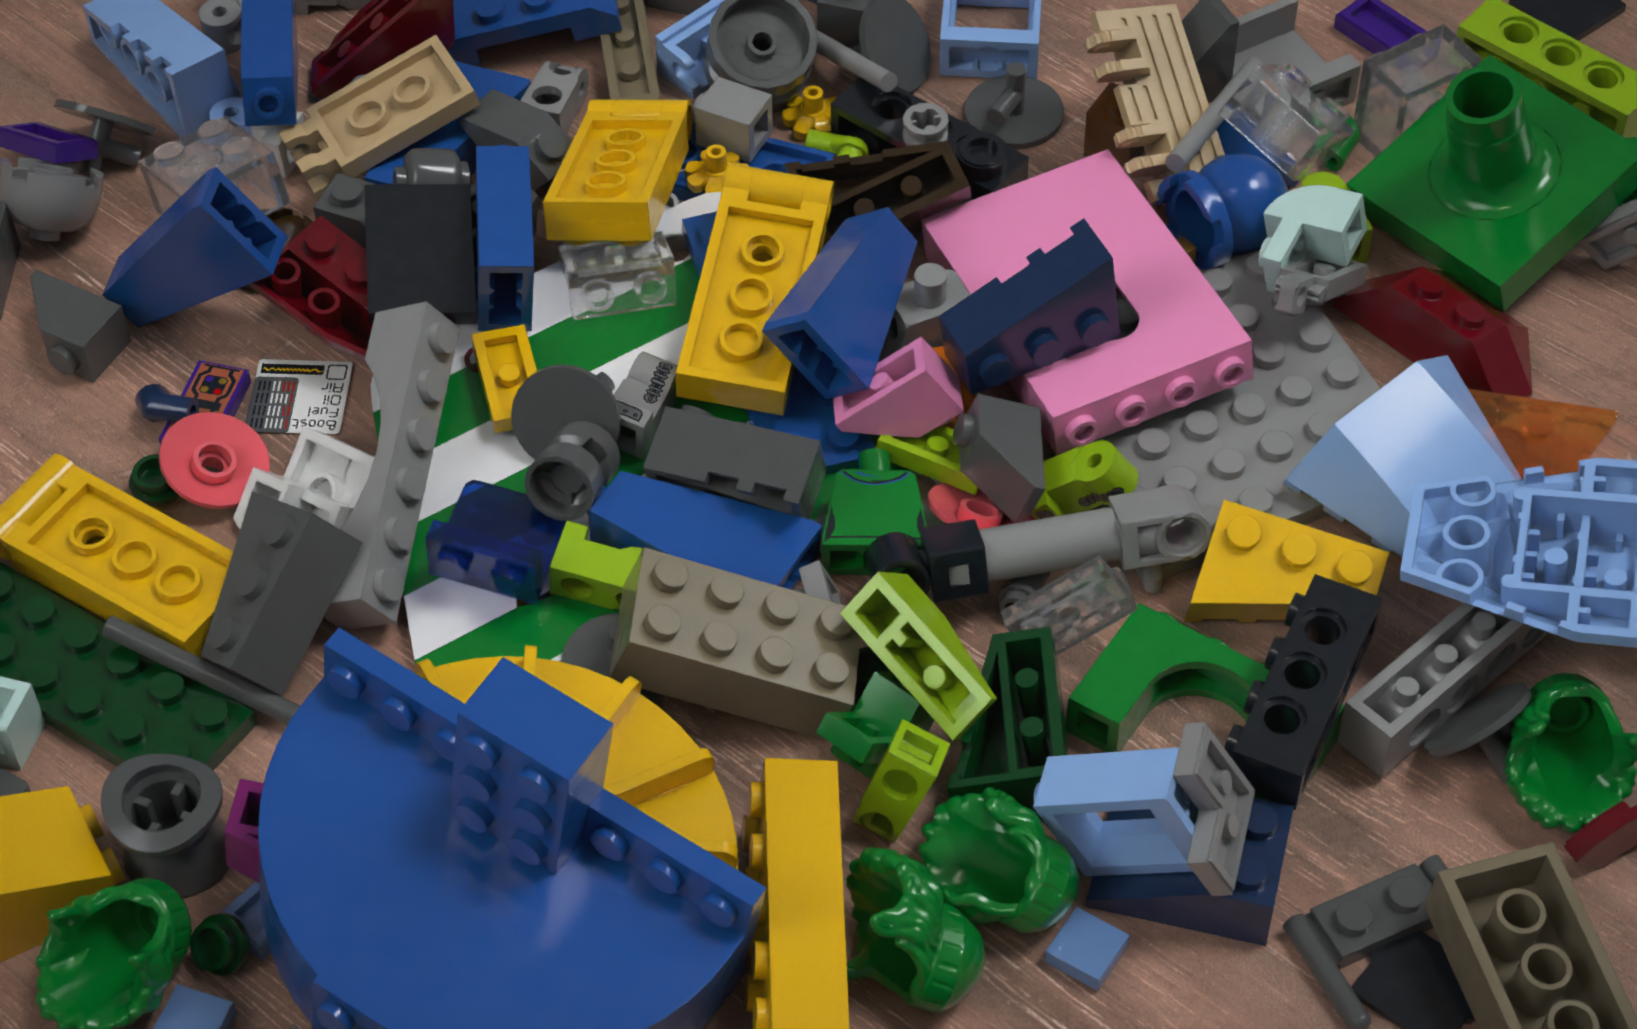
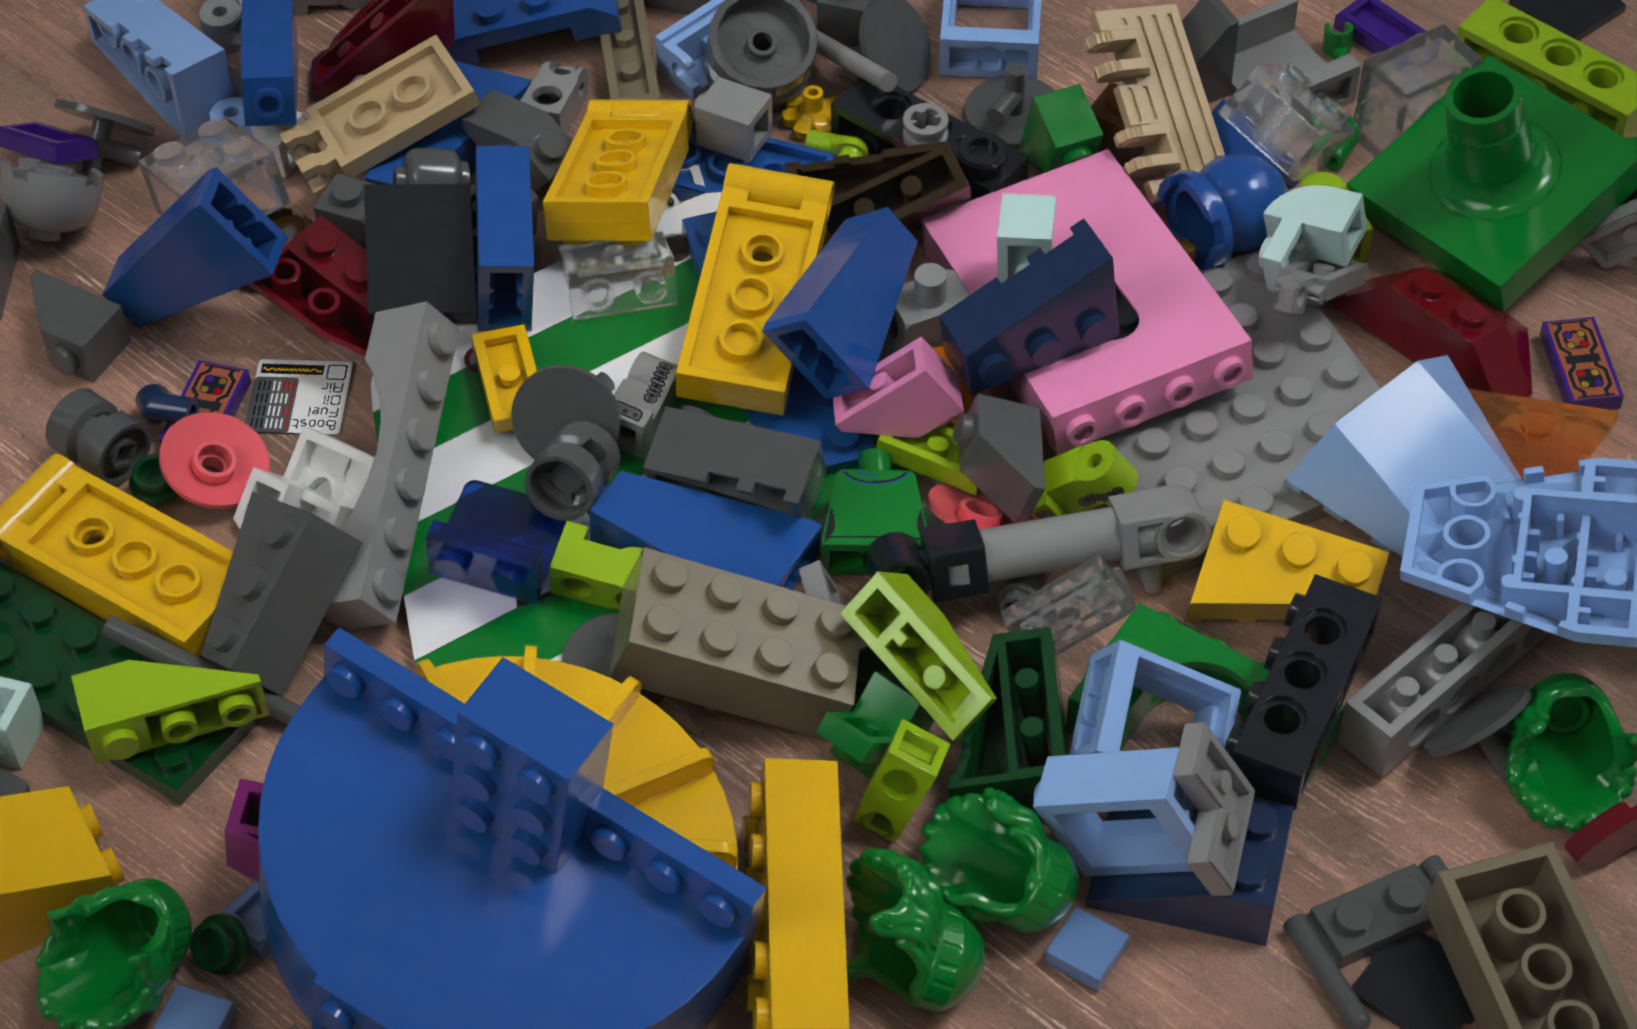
(97, 436): none -> dark grey wheel
(158, 704): none -> lime slope
(167, 820): dark grey hat -> none
(711, 170): yellow plant -> none
(1023, 227): none -> light aqua panel
(1060, 129): none -> green slope
(1109, 689): none -> light blue window
(1208, 121): light grey bar -> none
(1336, 43): none -> green hand
(1581, 363): none -> tile

